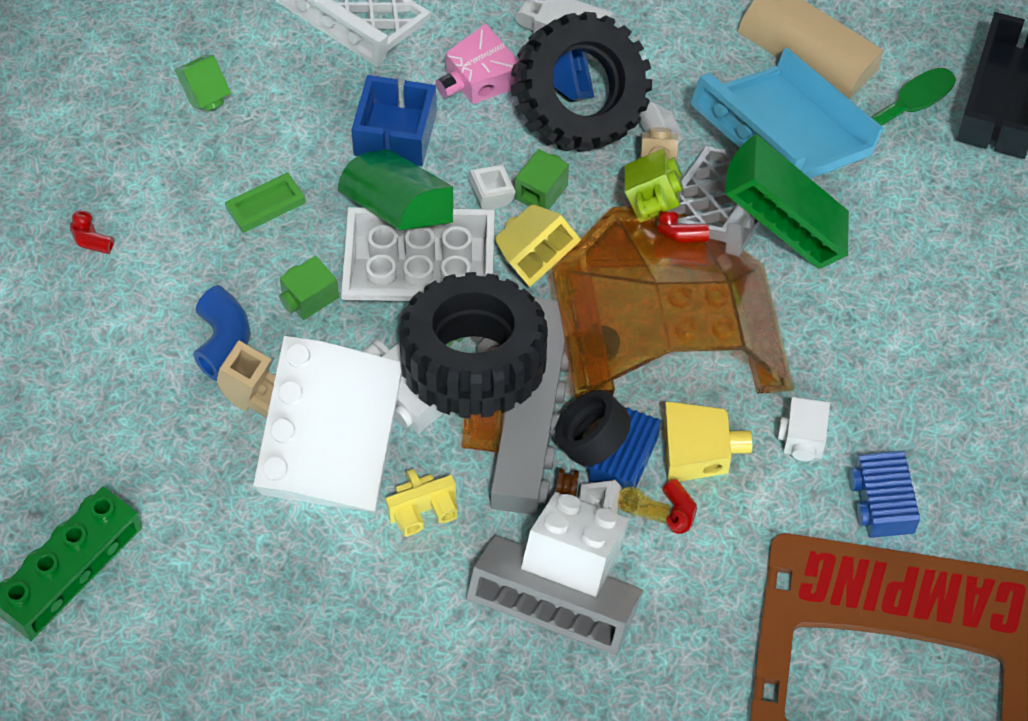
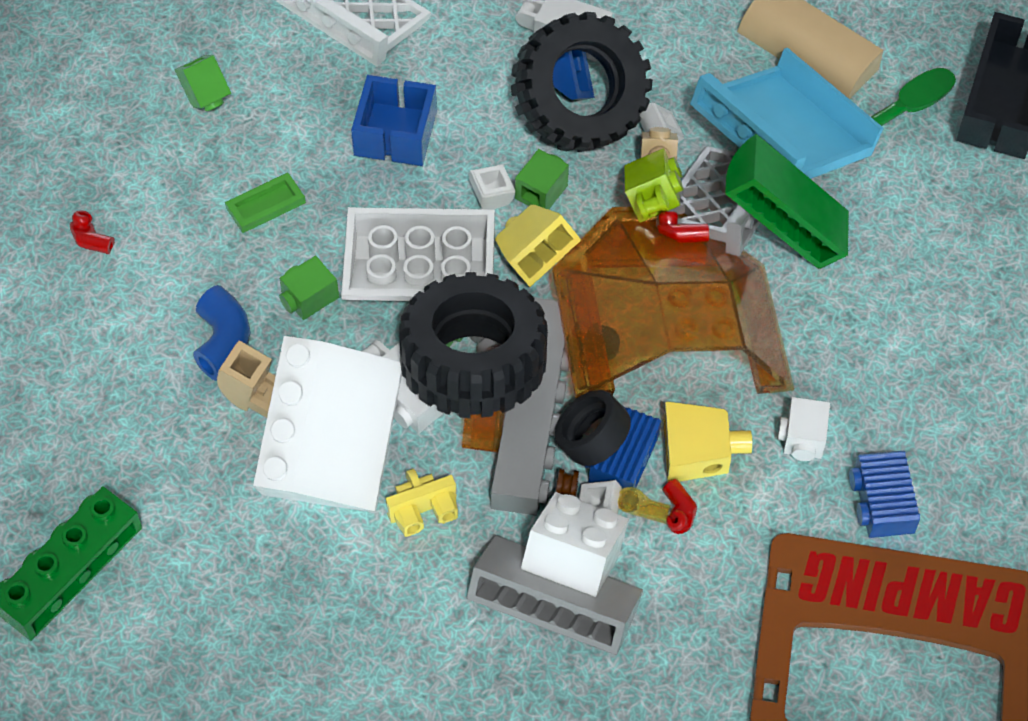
(397, 190): green brick -> none
(478, 67): bright pink torso -> none

